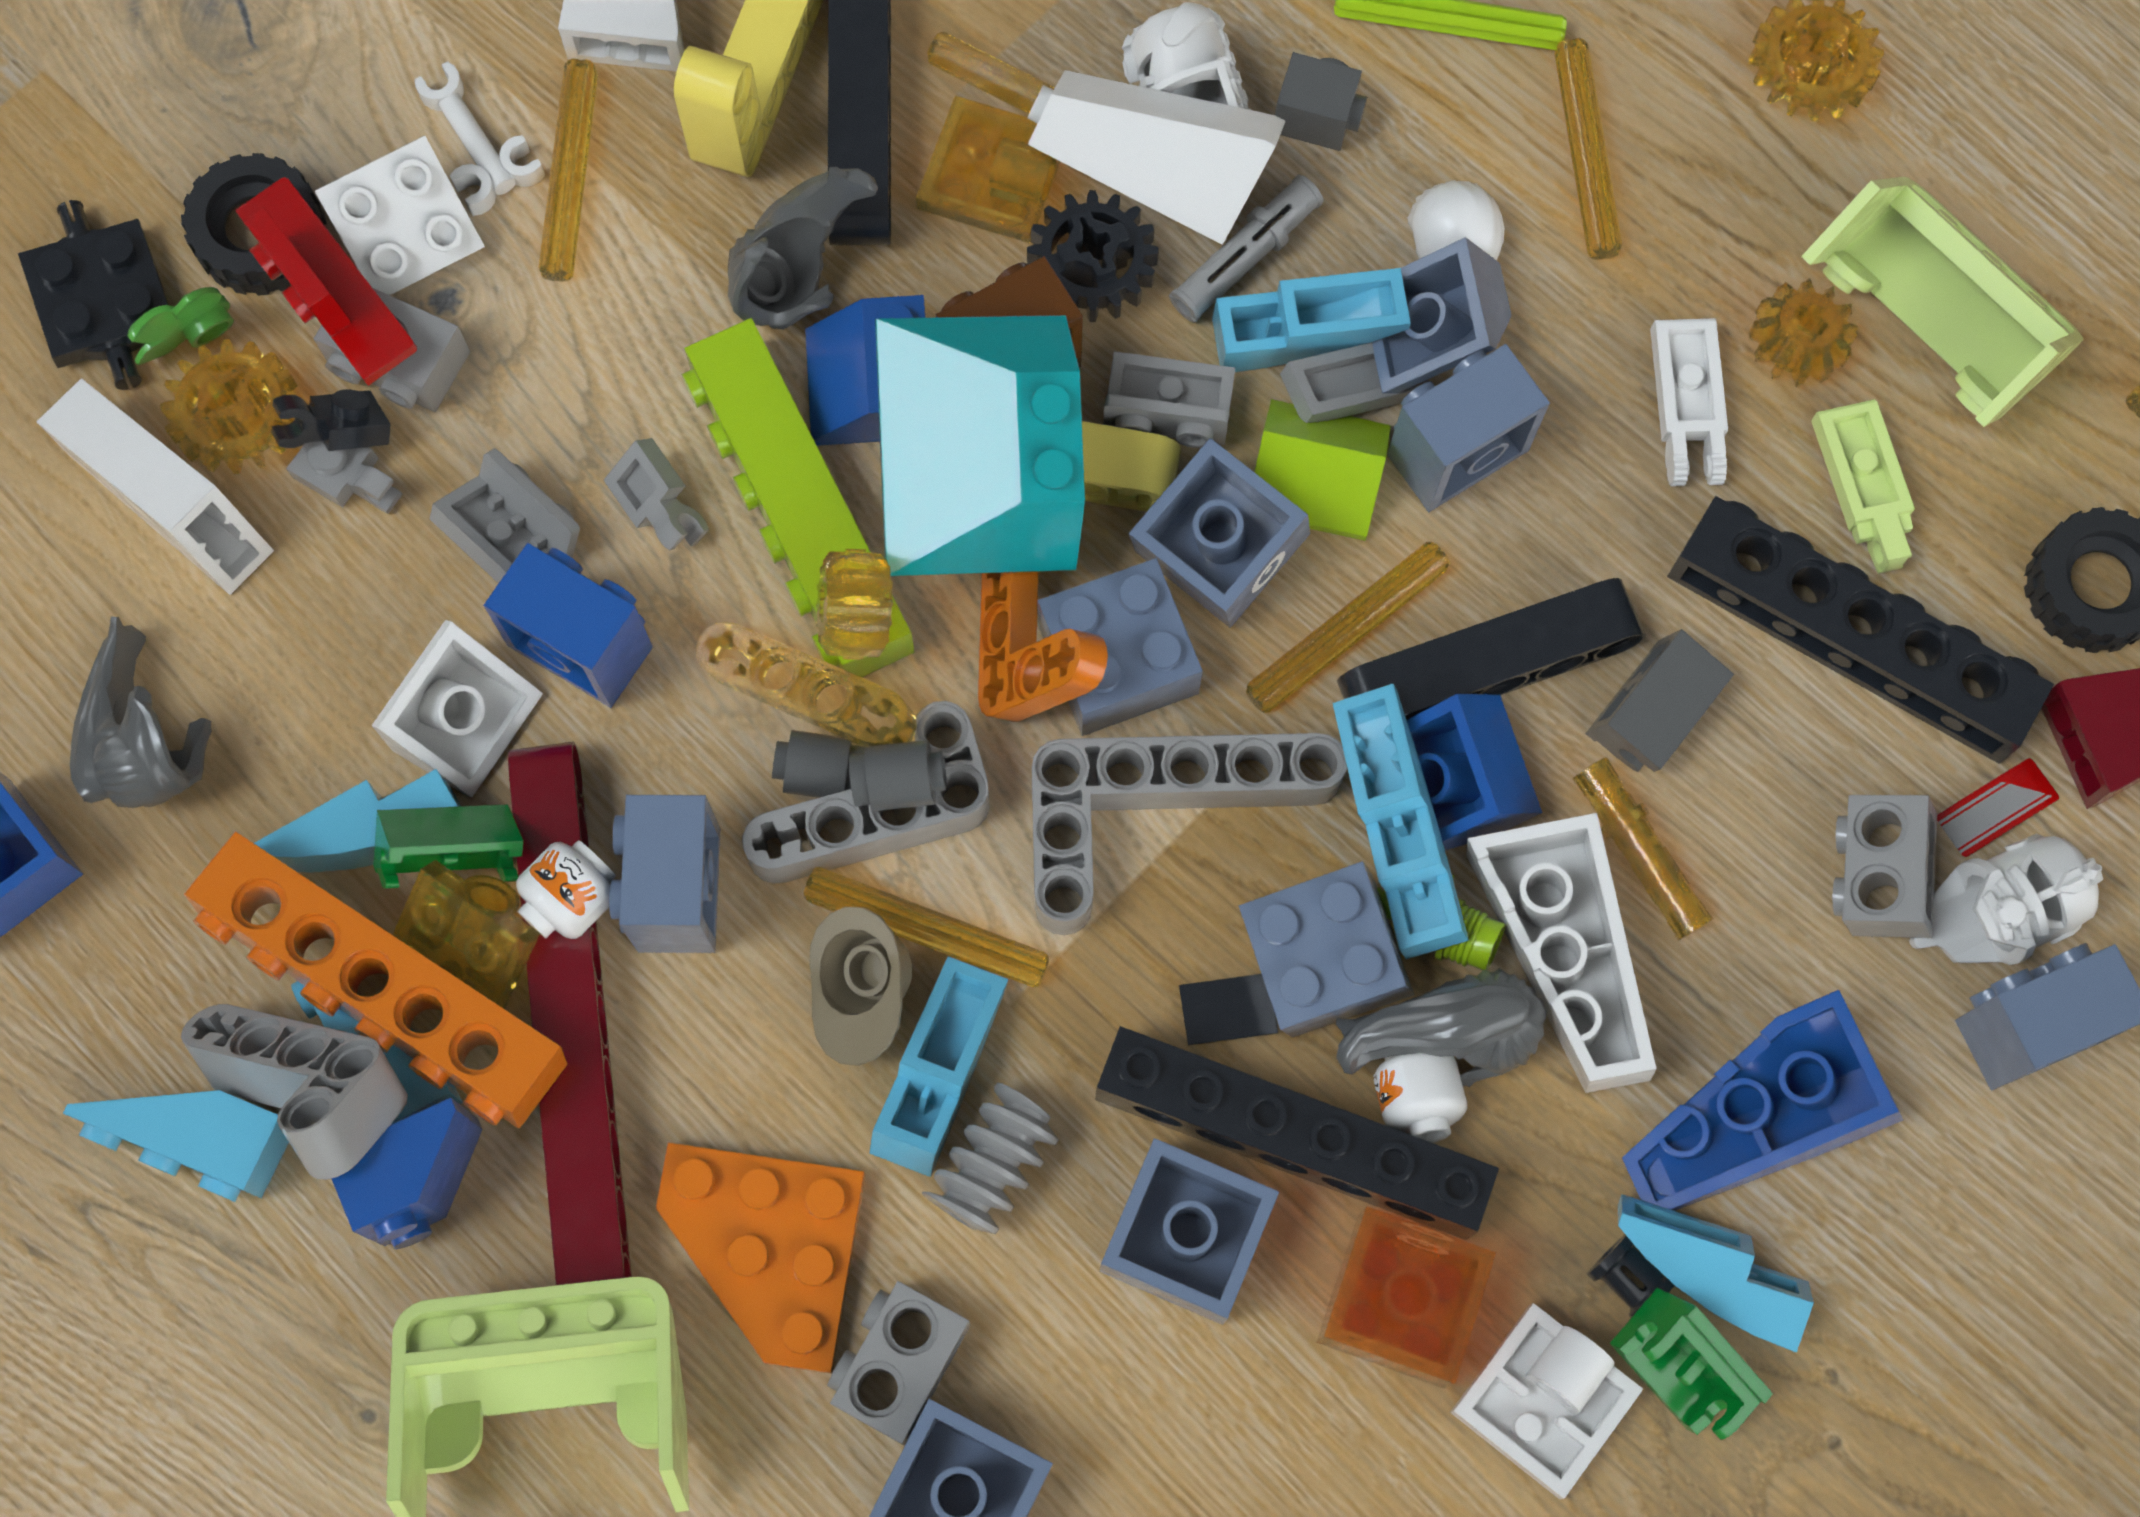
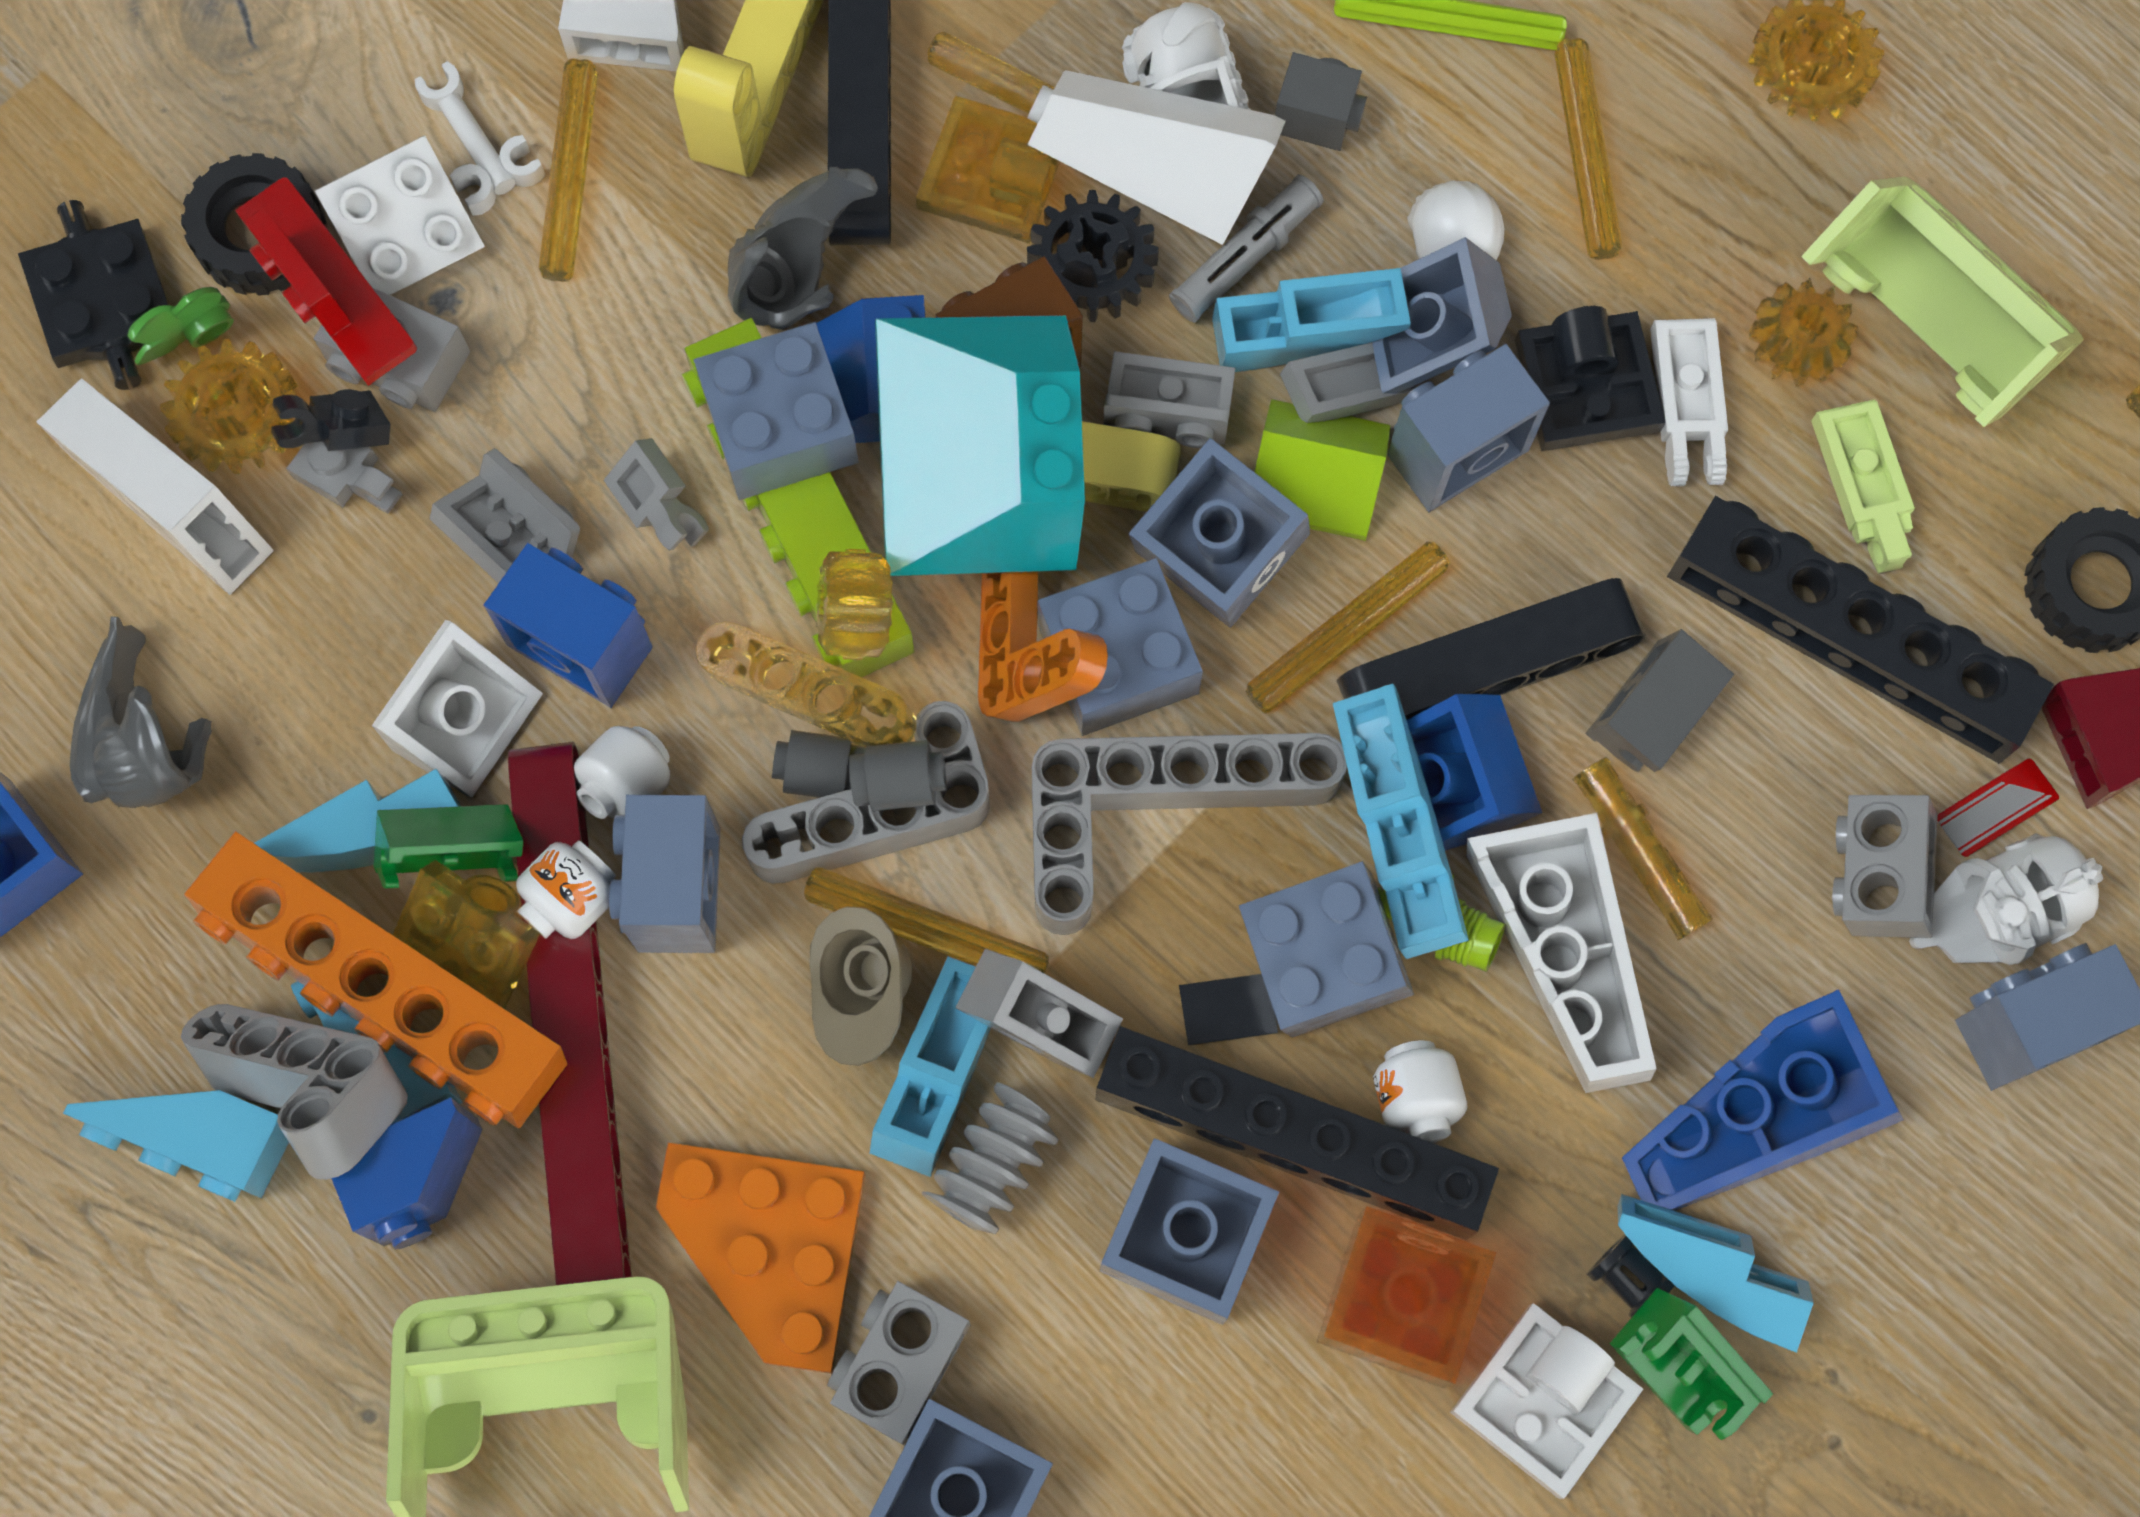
(620, 765): none -> white head
(777, 410): none -> sand blue brick
(1039, 1012): none -> light grey brick
(1481, 1018): dark grey hair -> none
(1593, 376): none -> black plate

